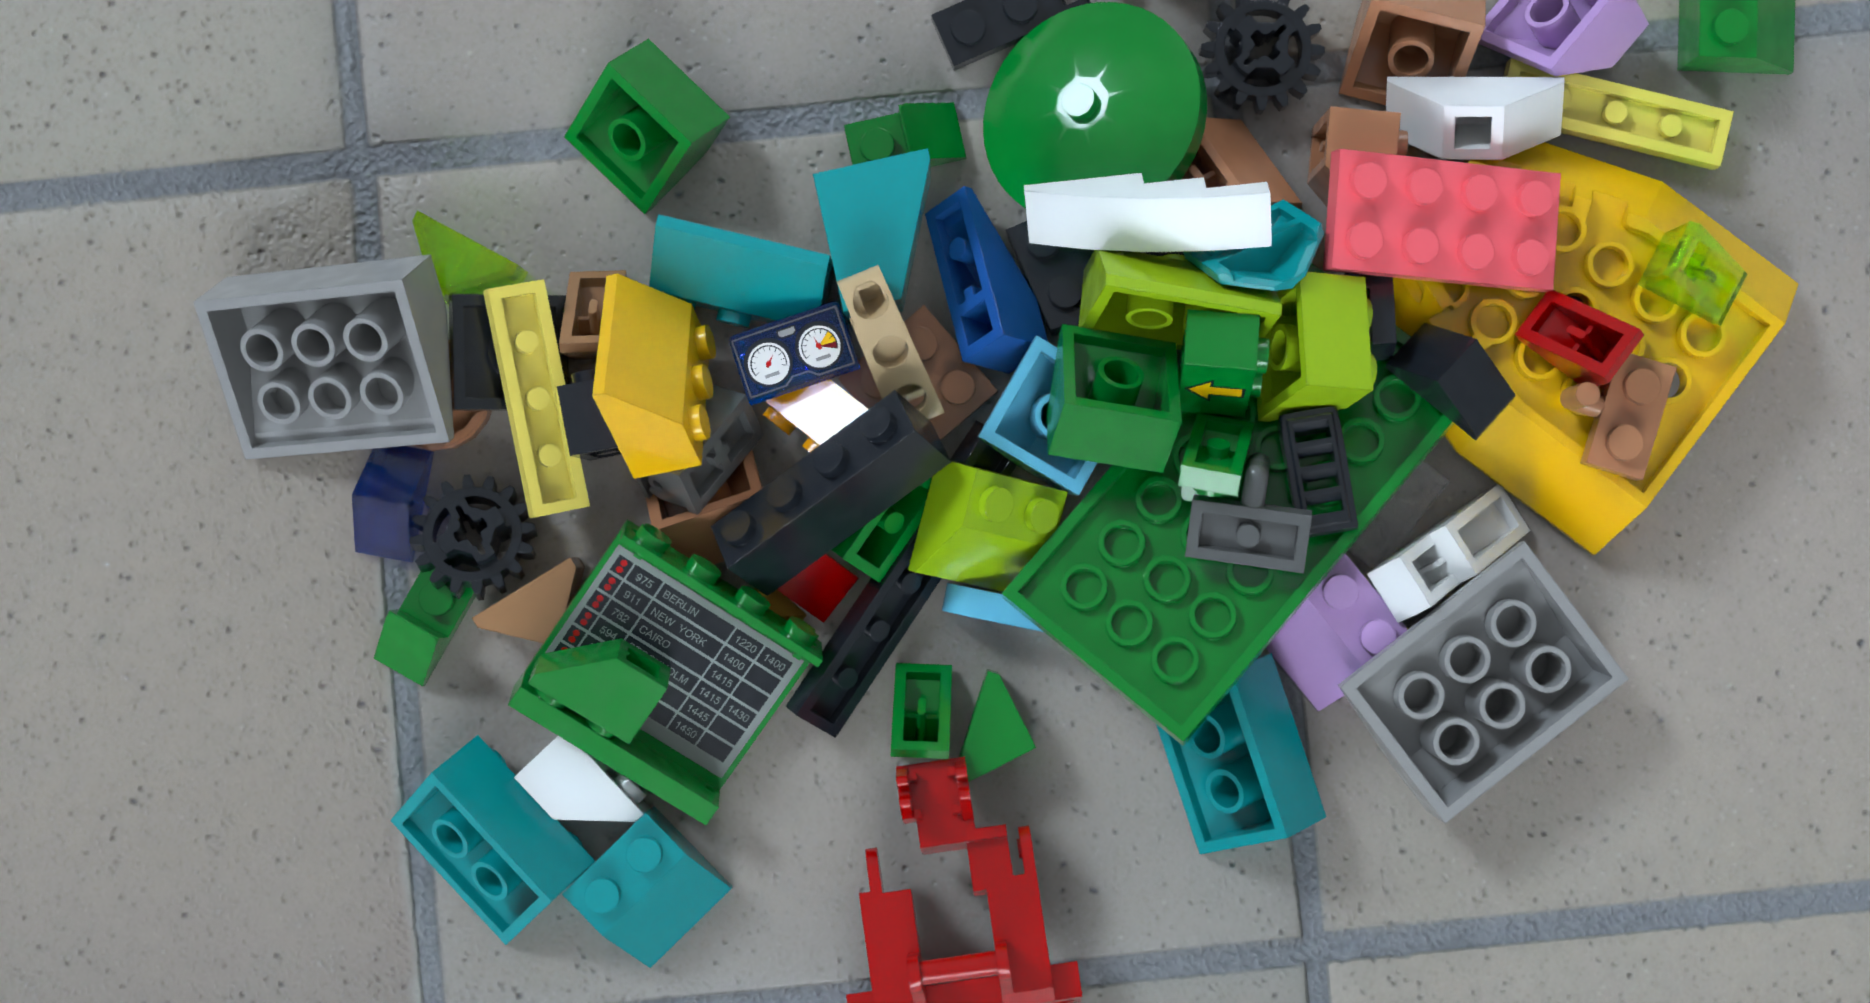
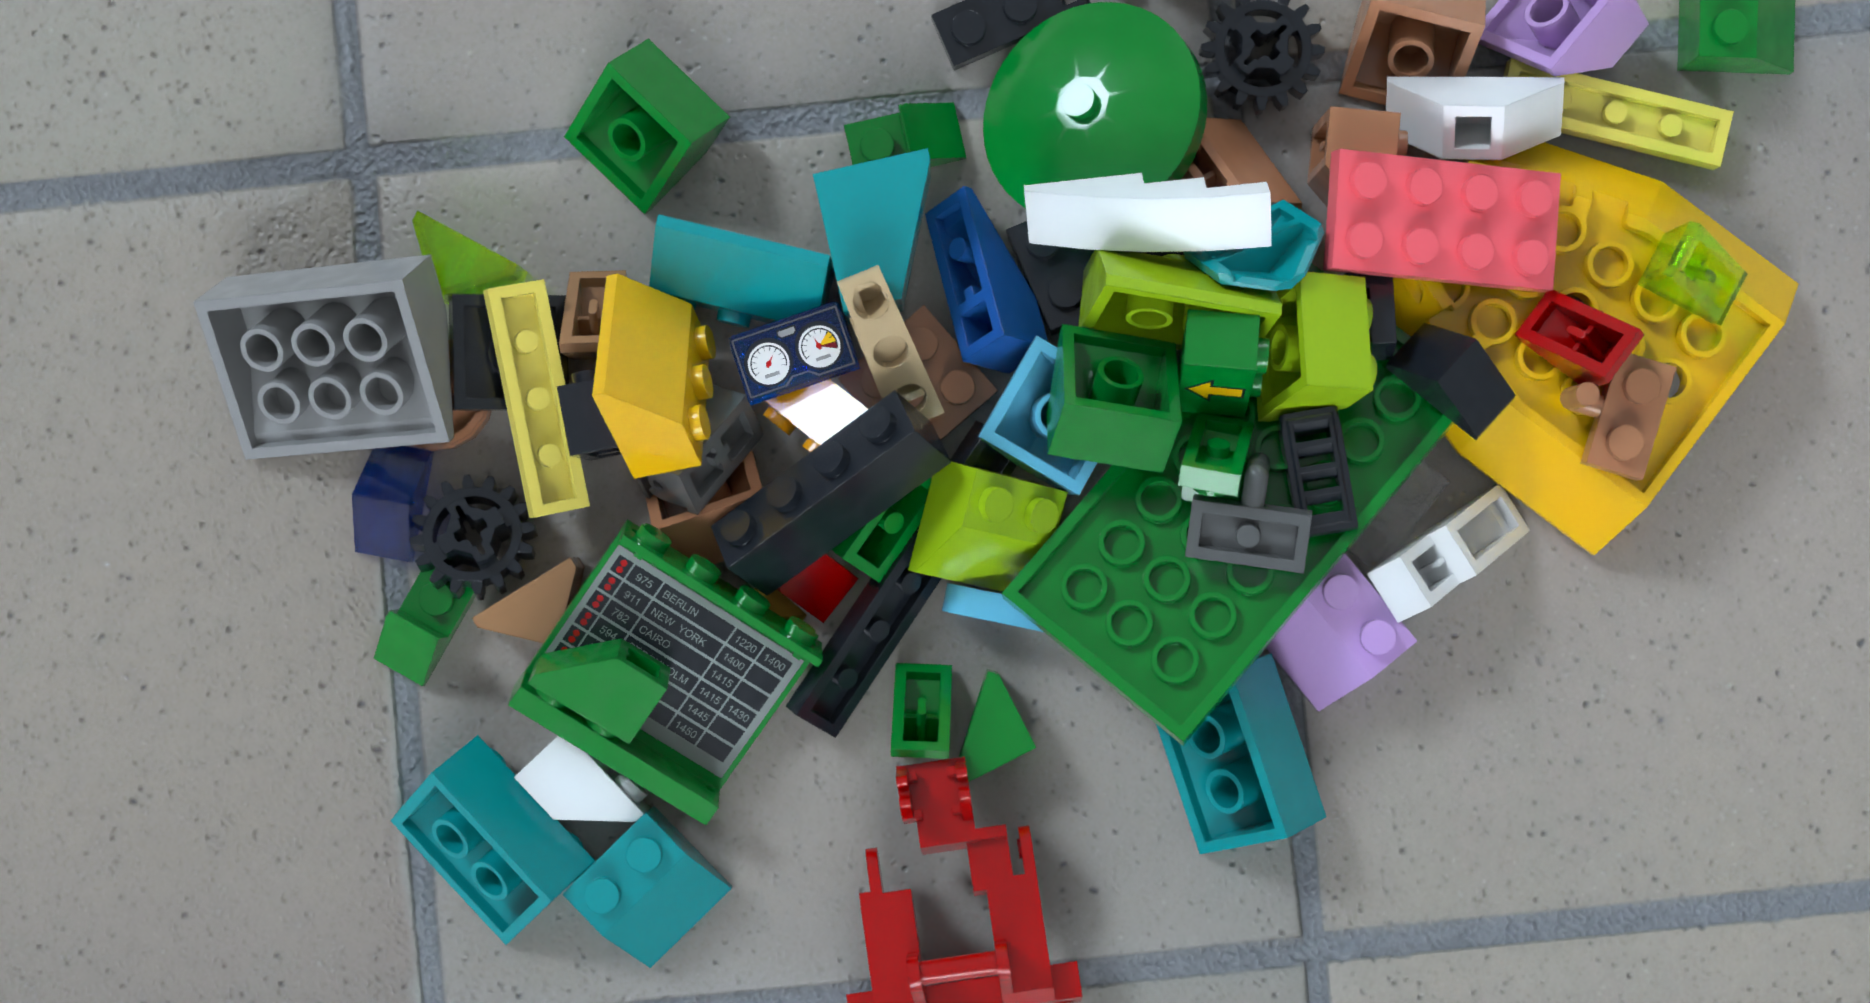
(1482, 683): light grey slope -> none

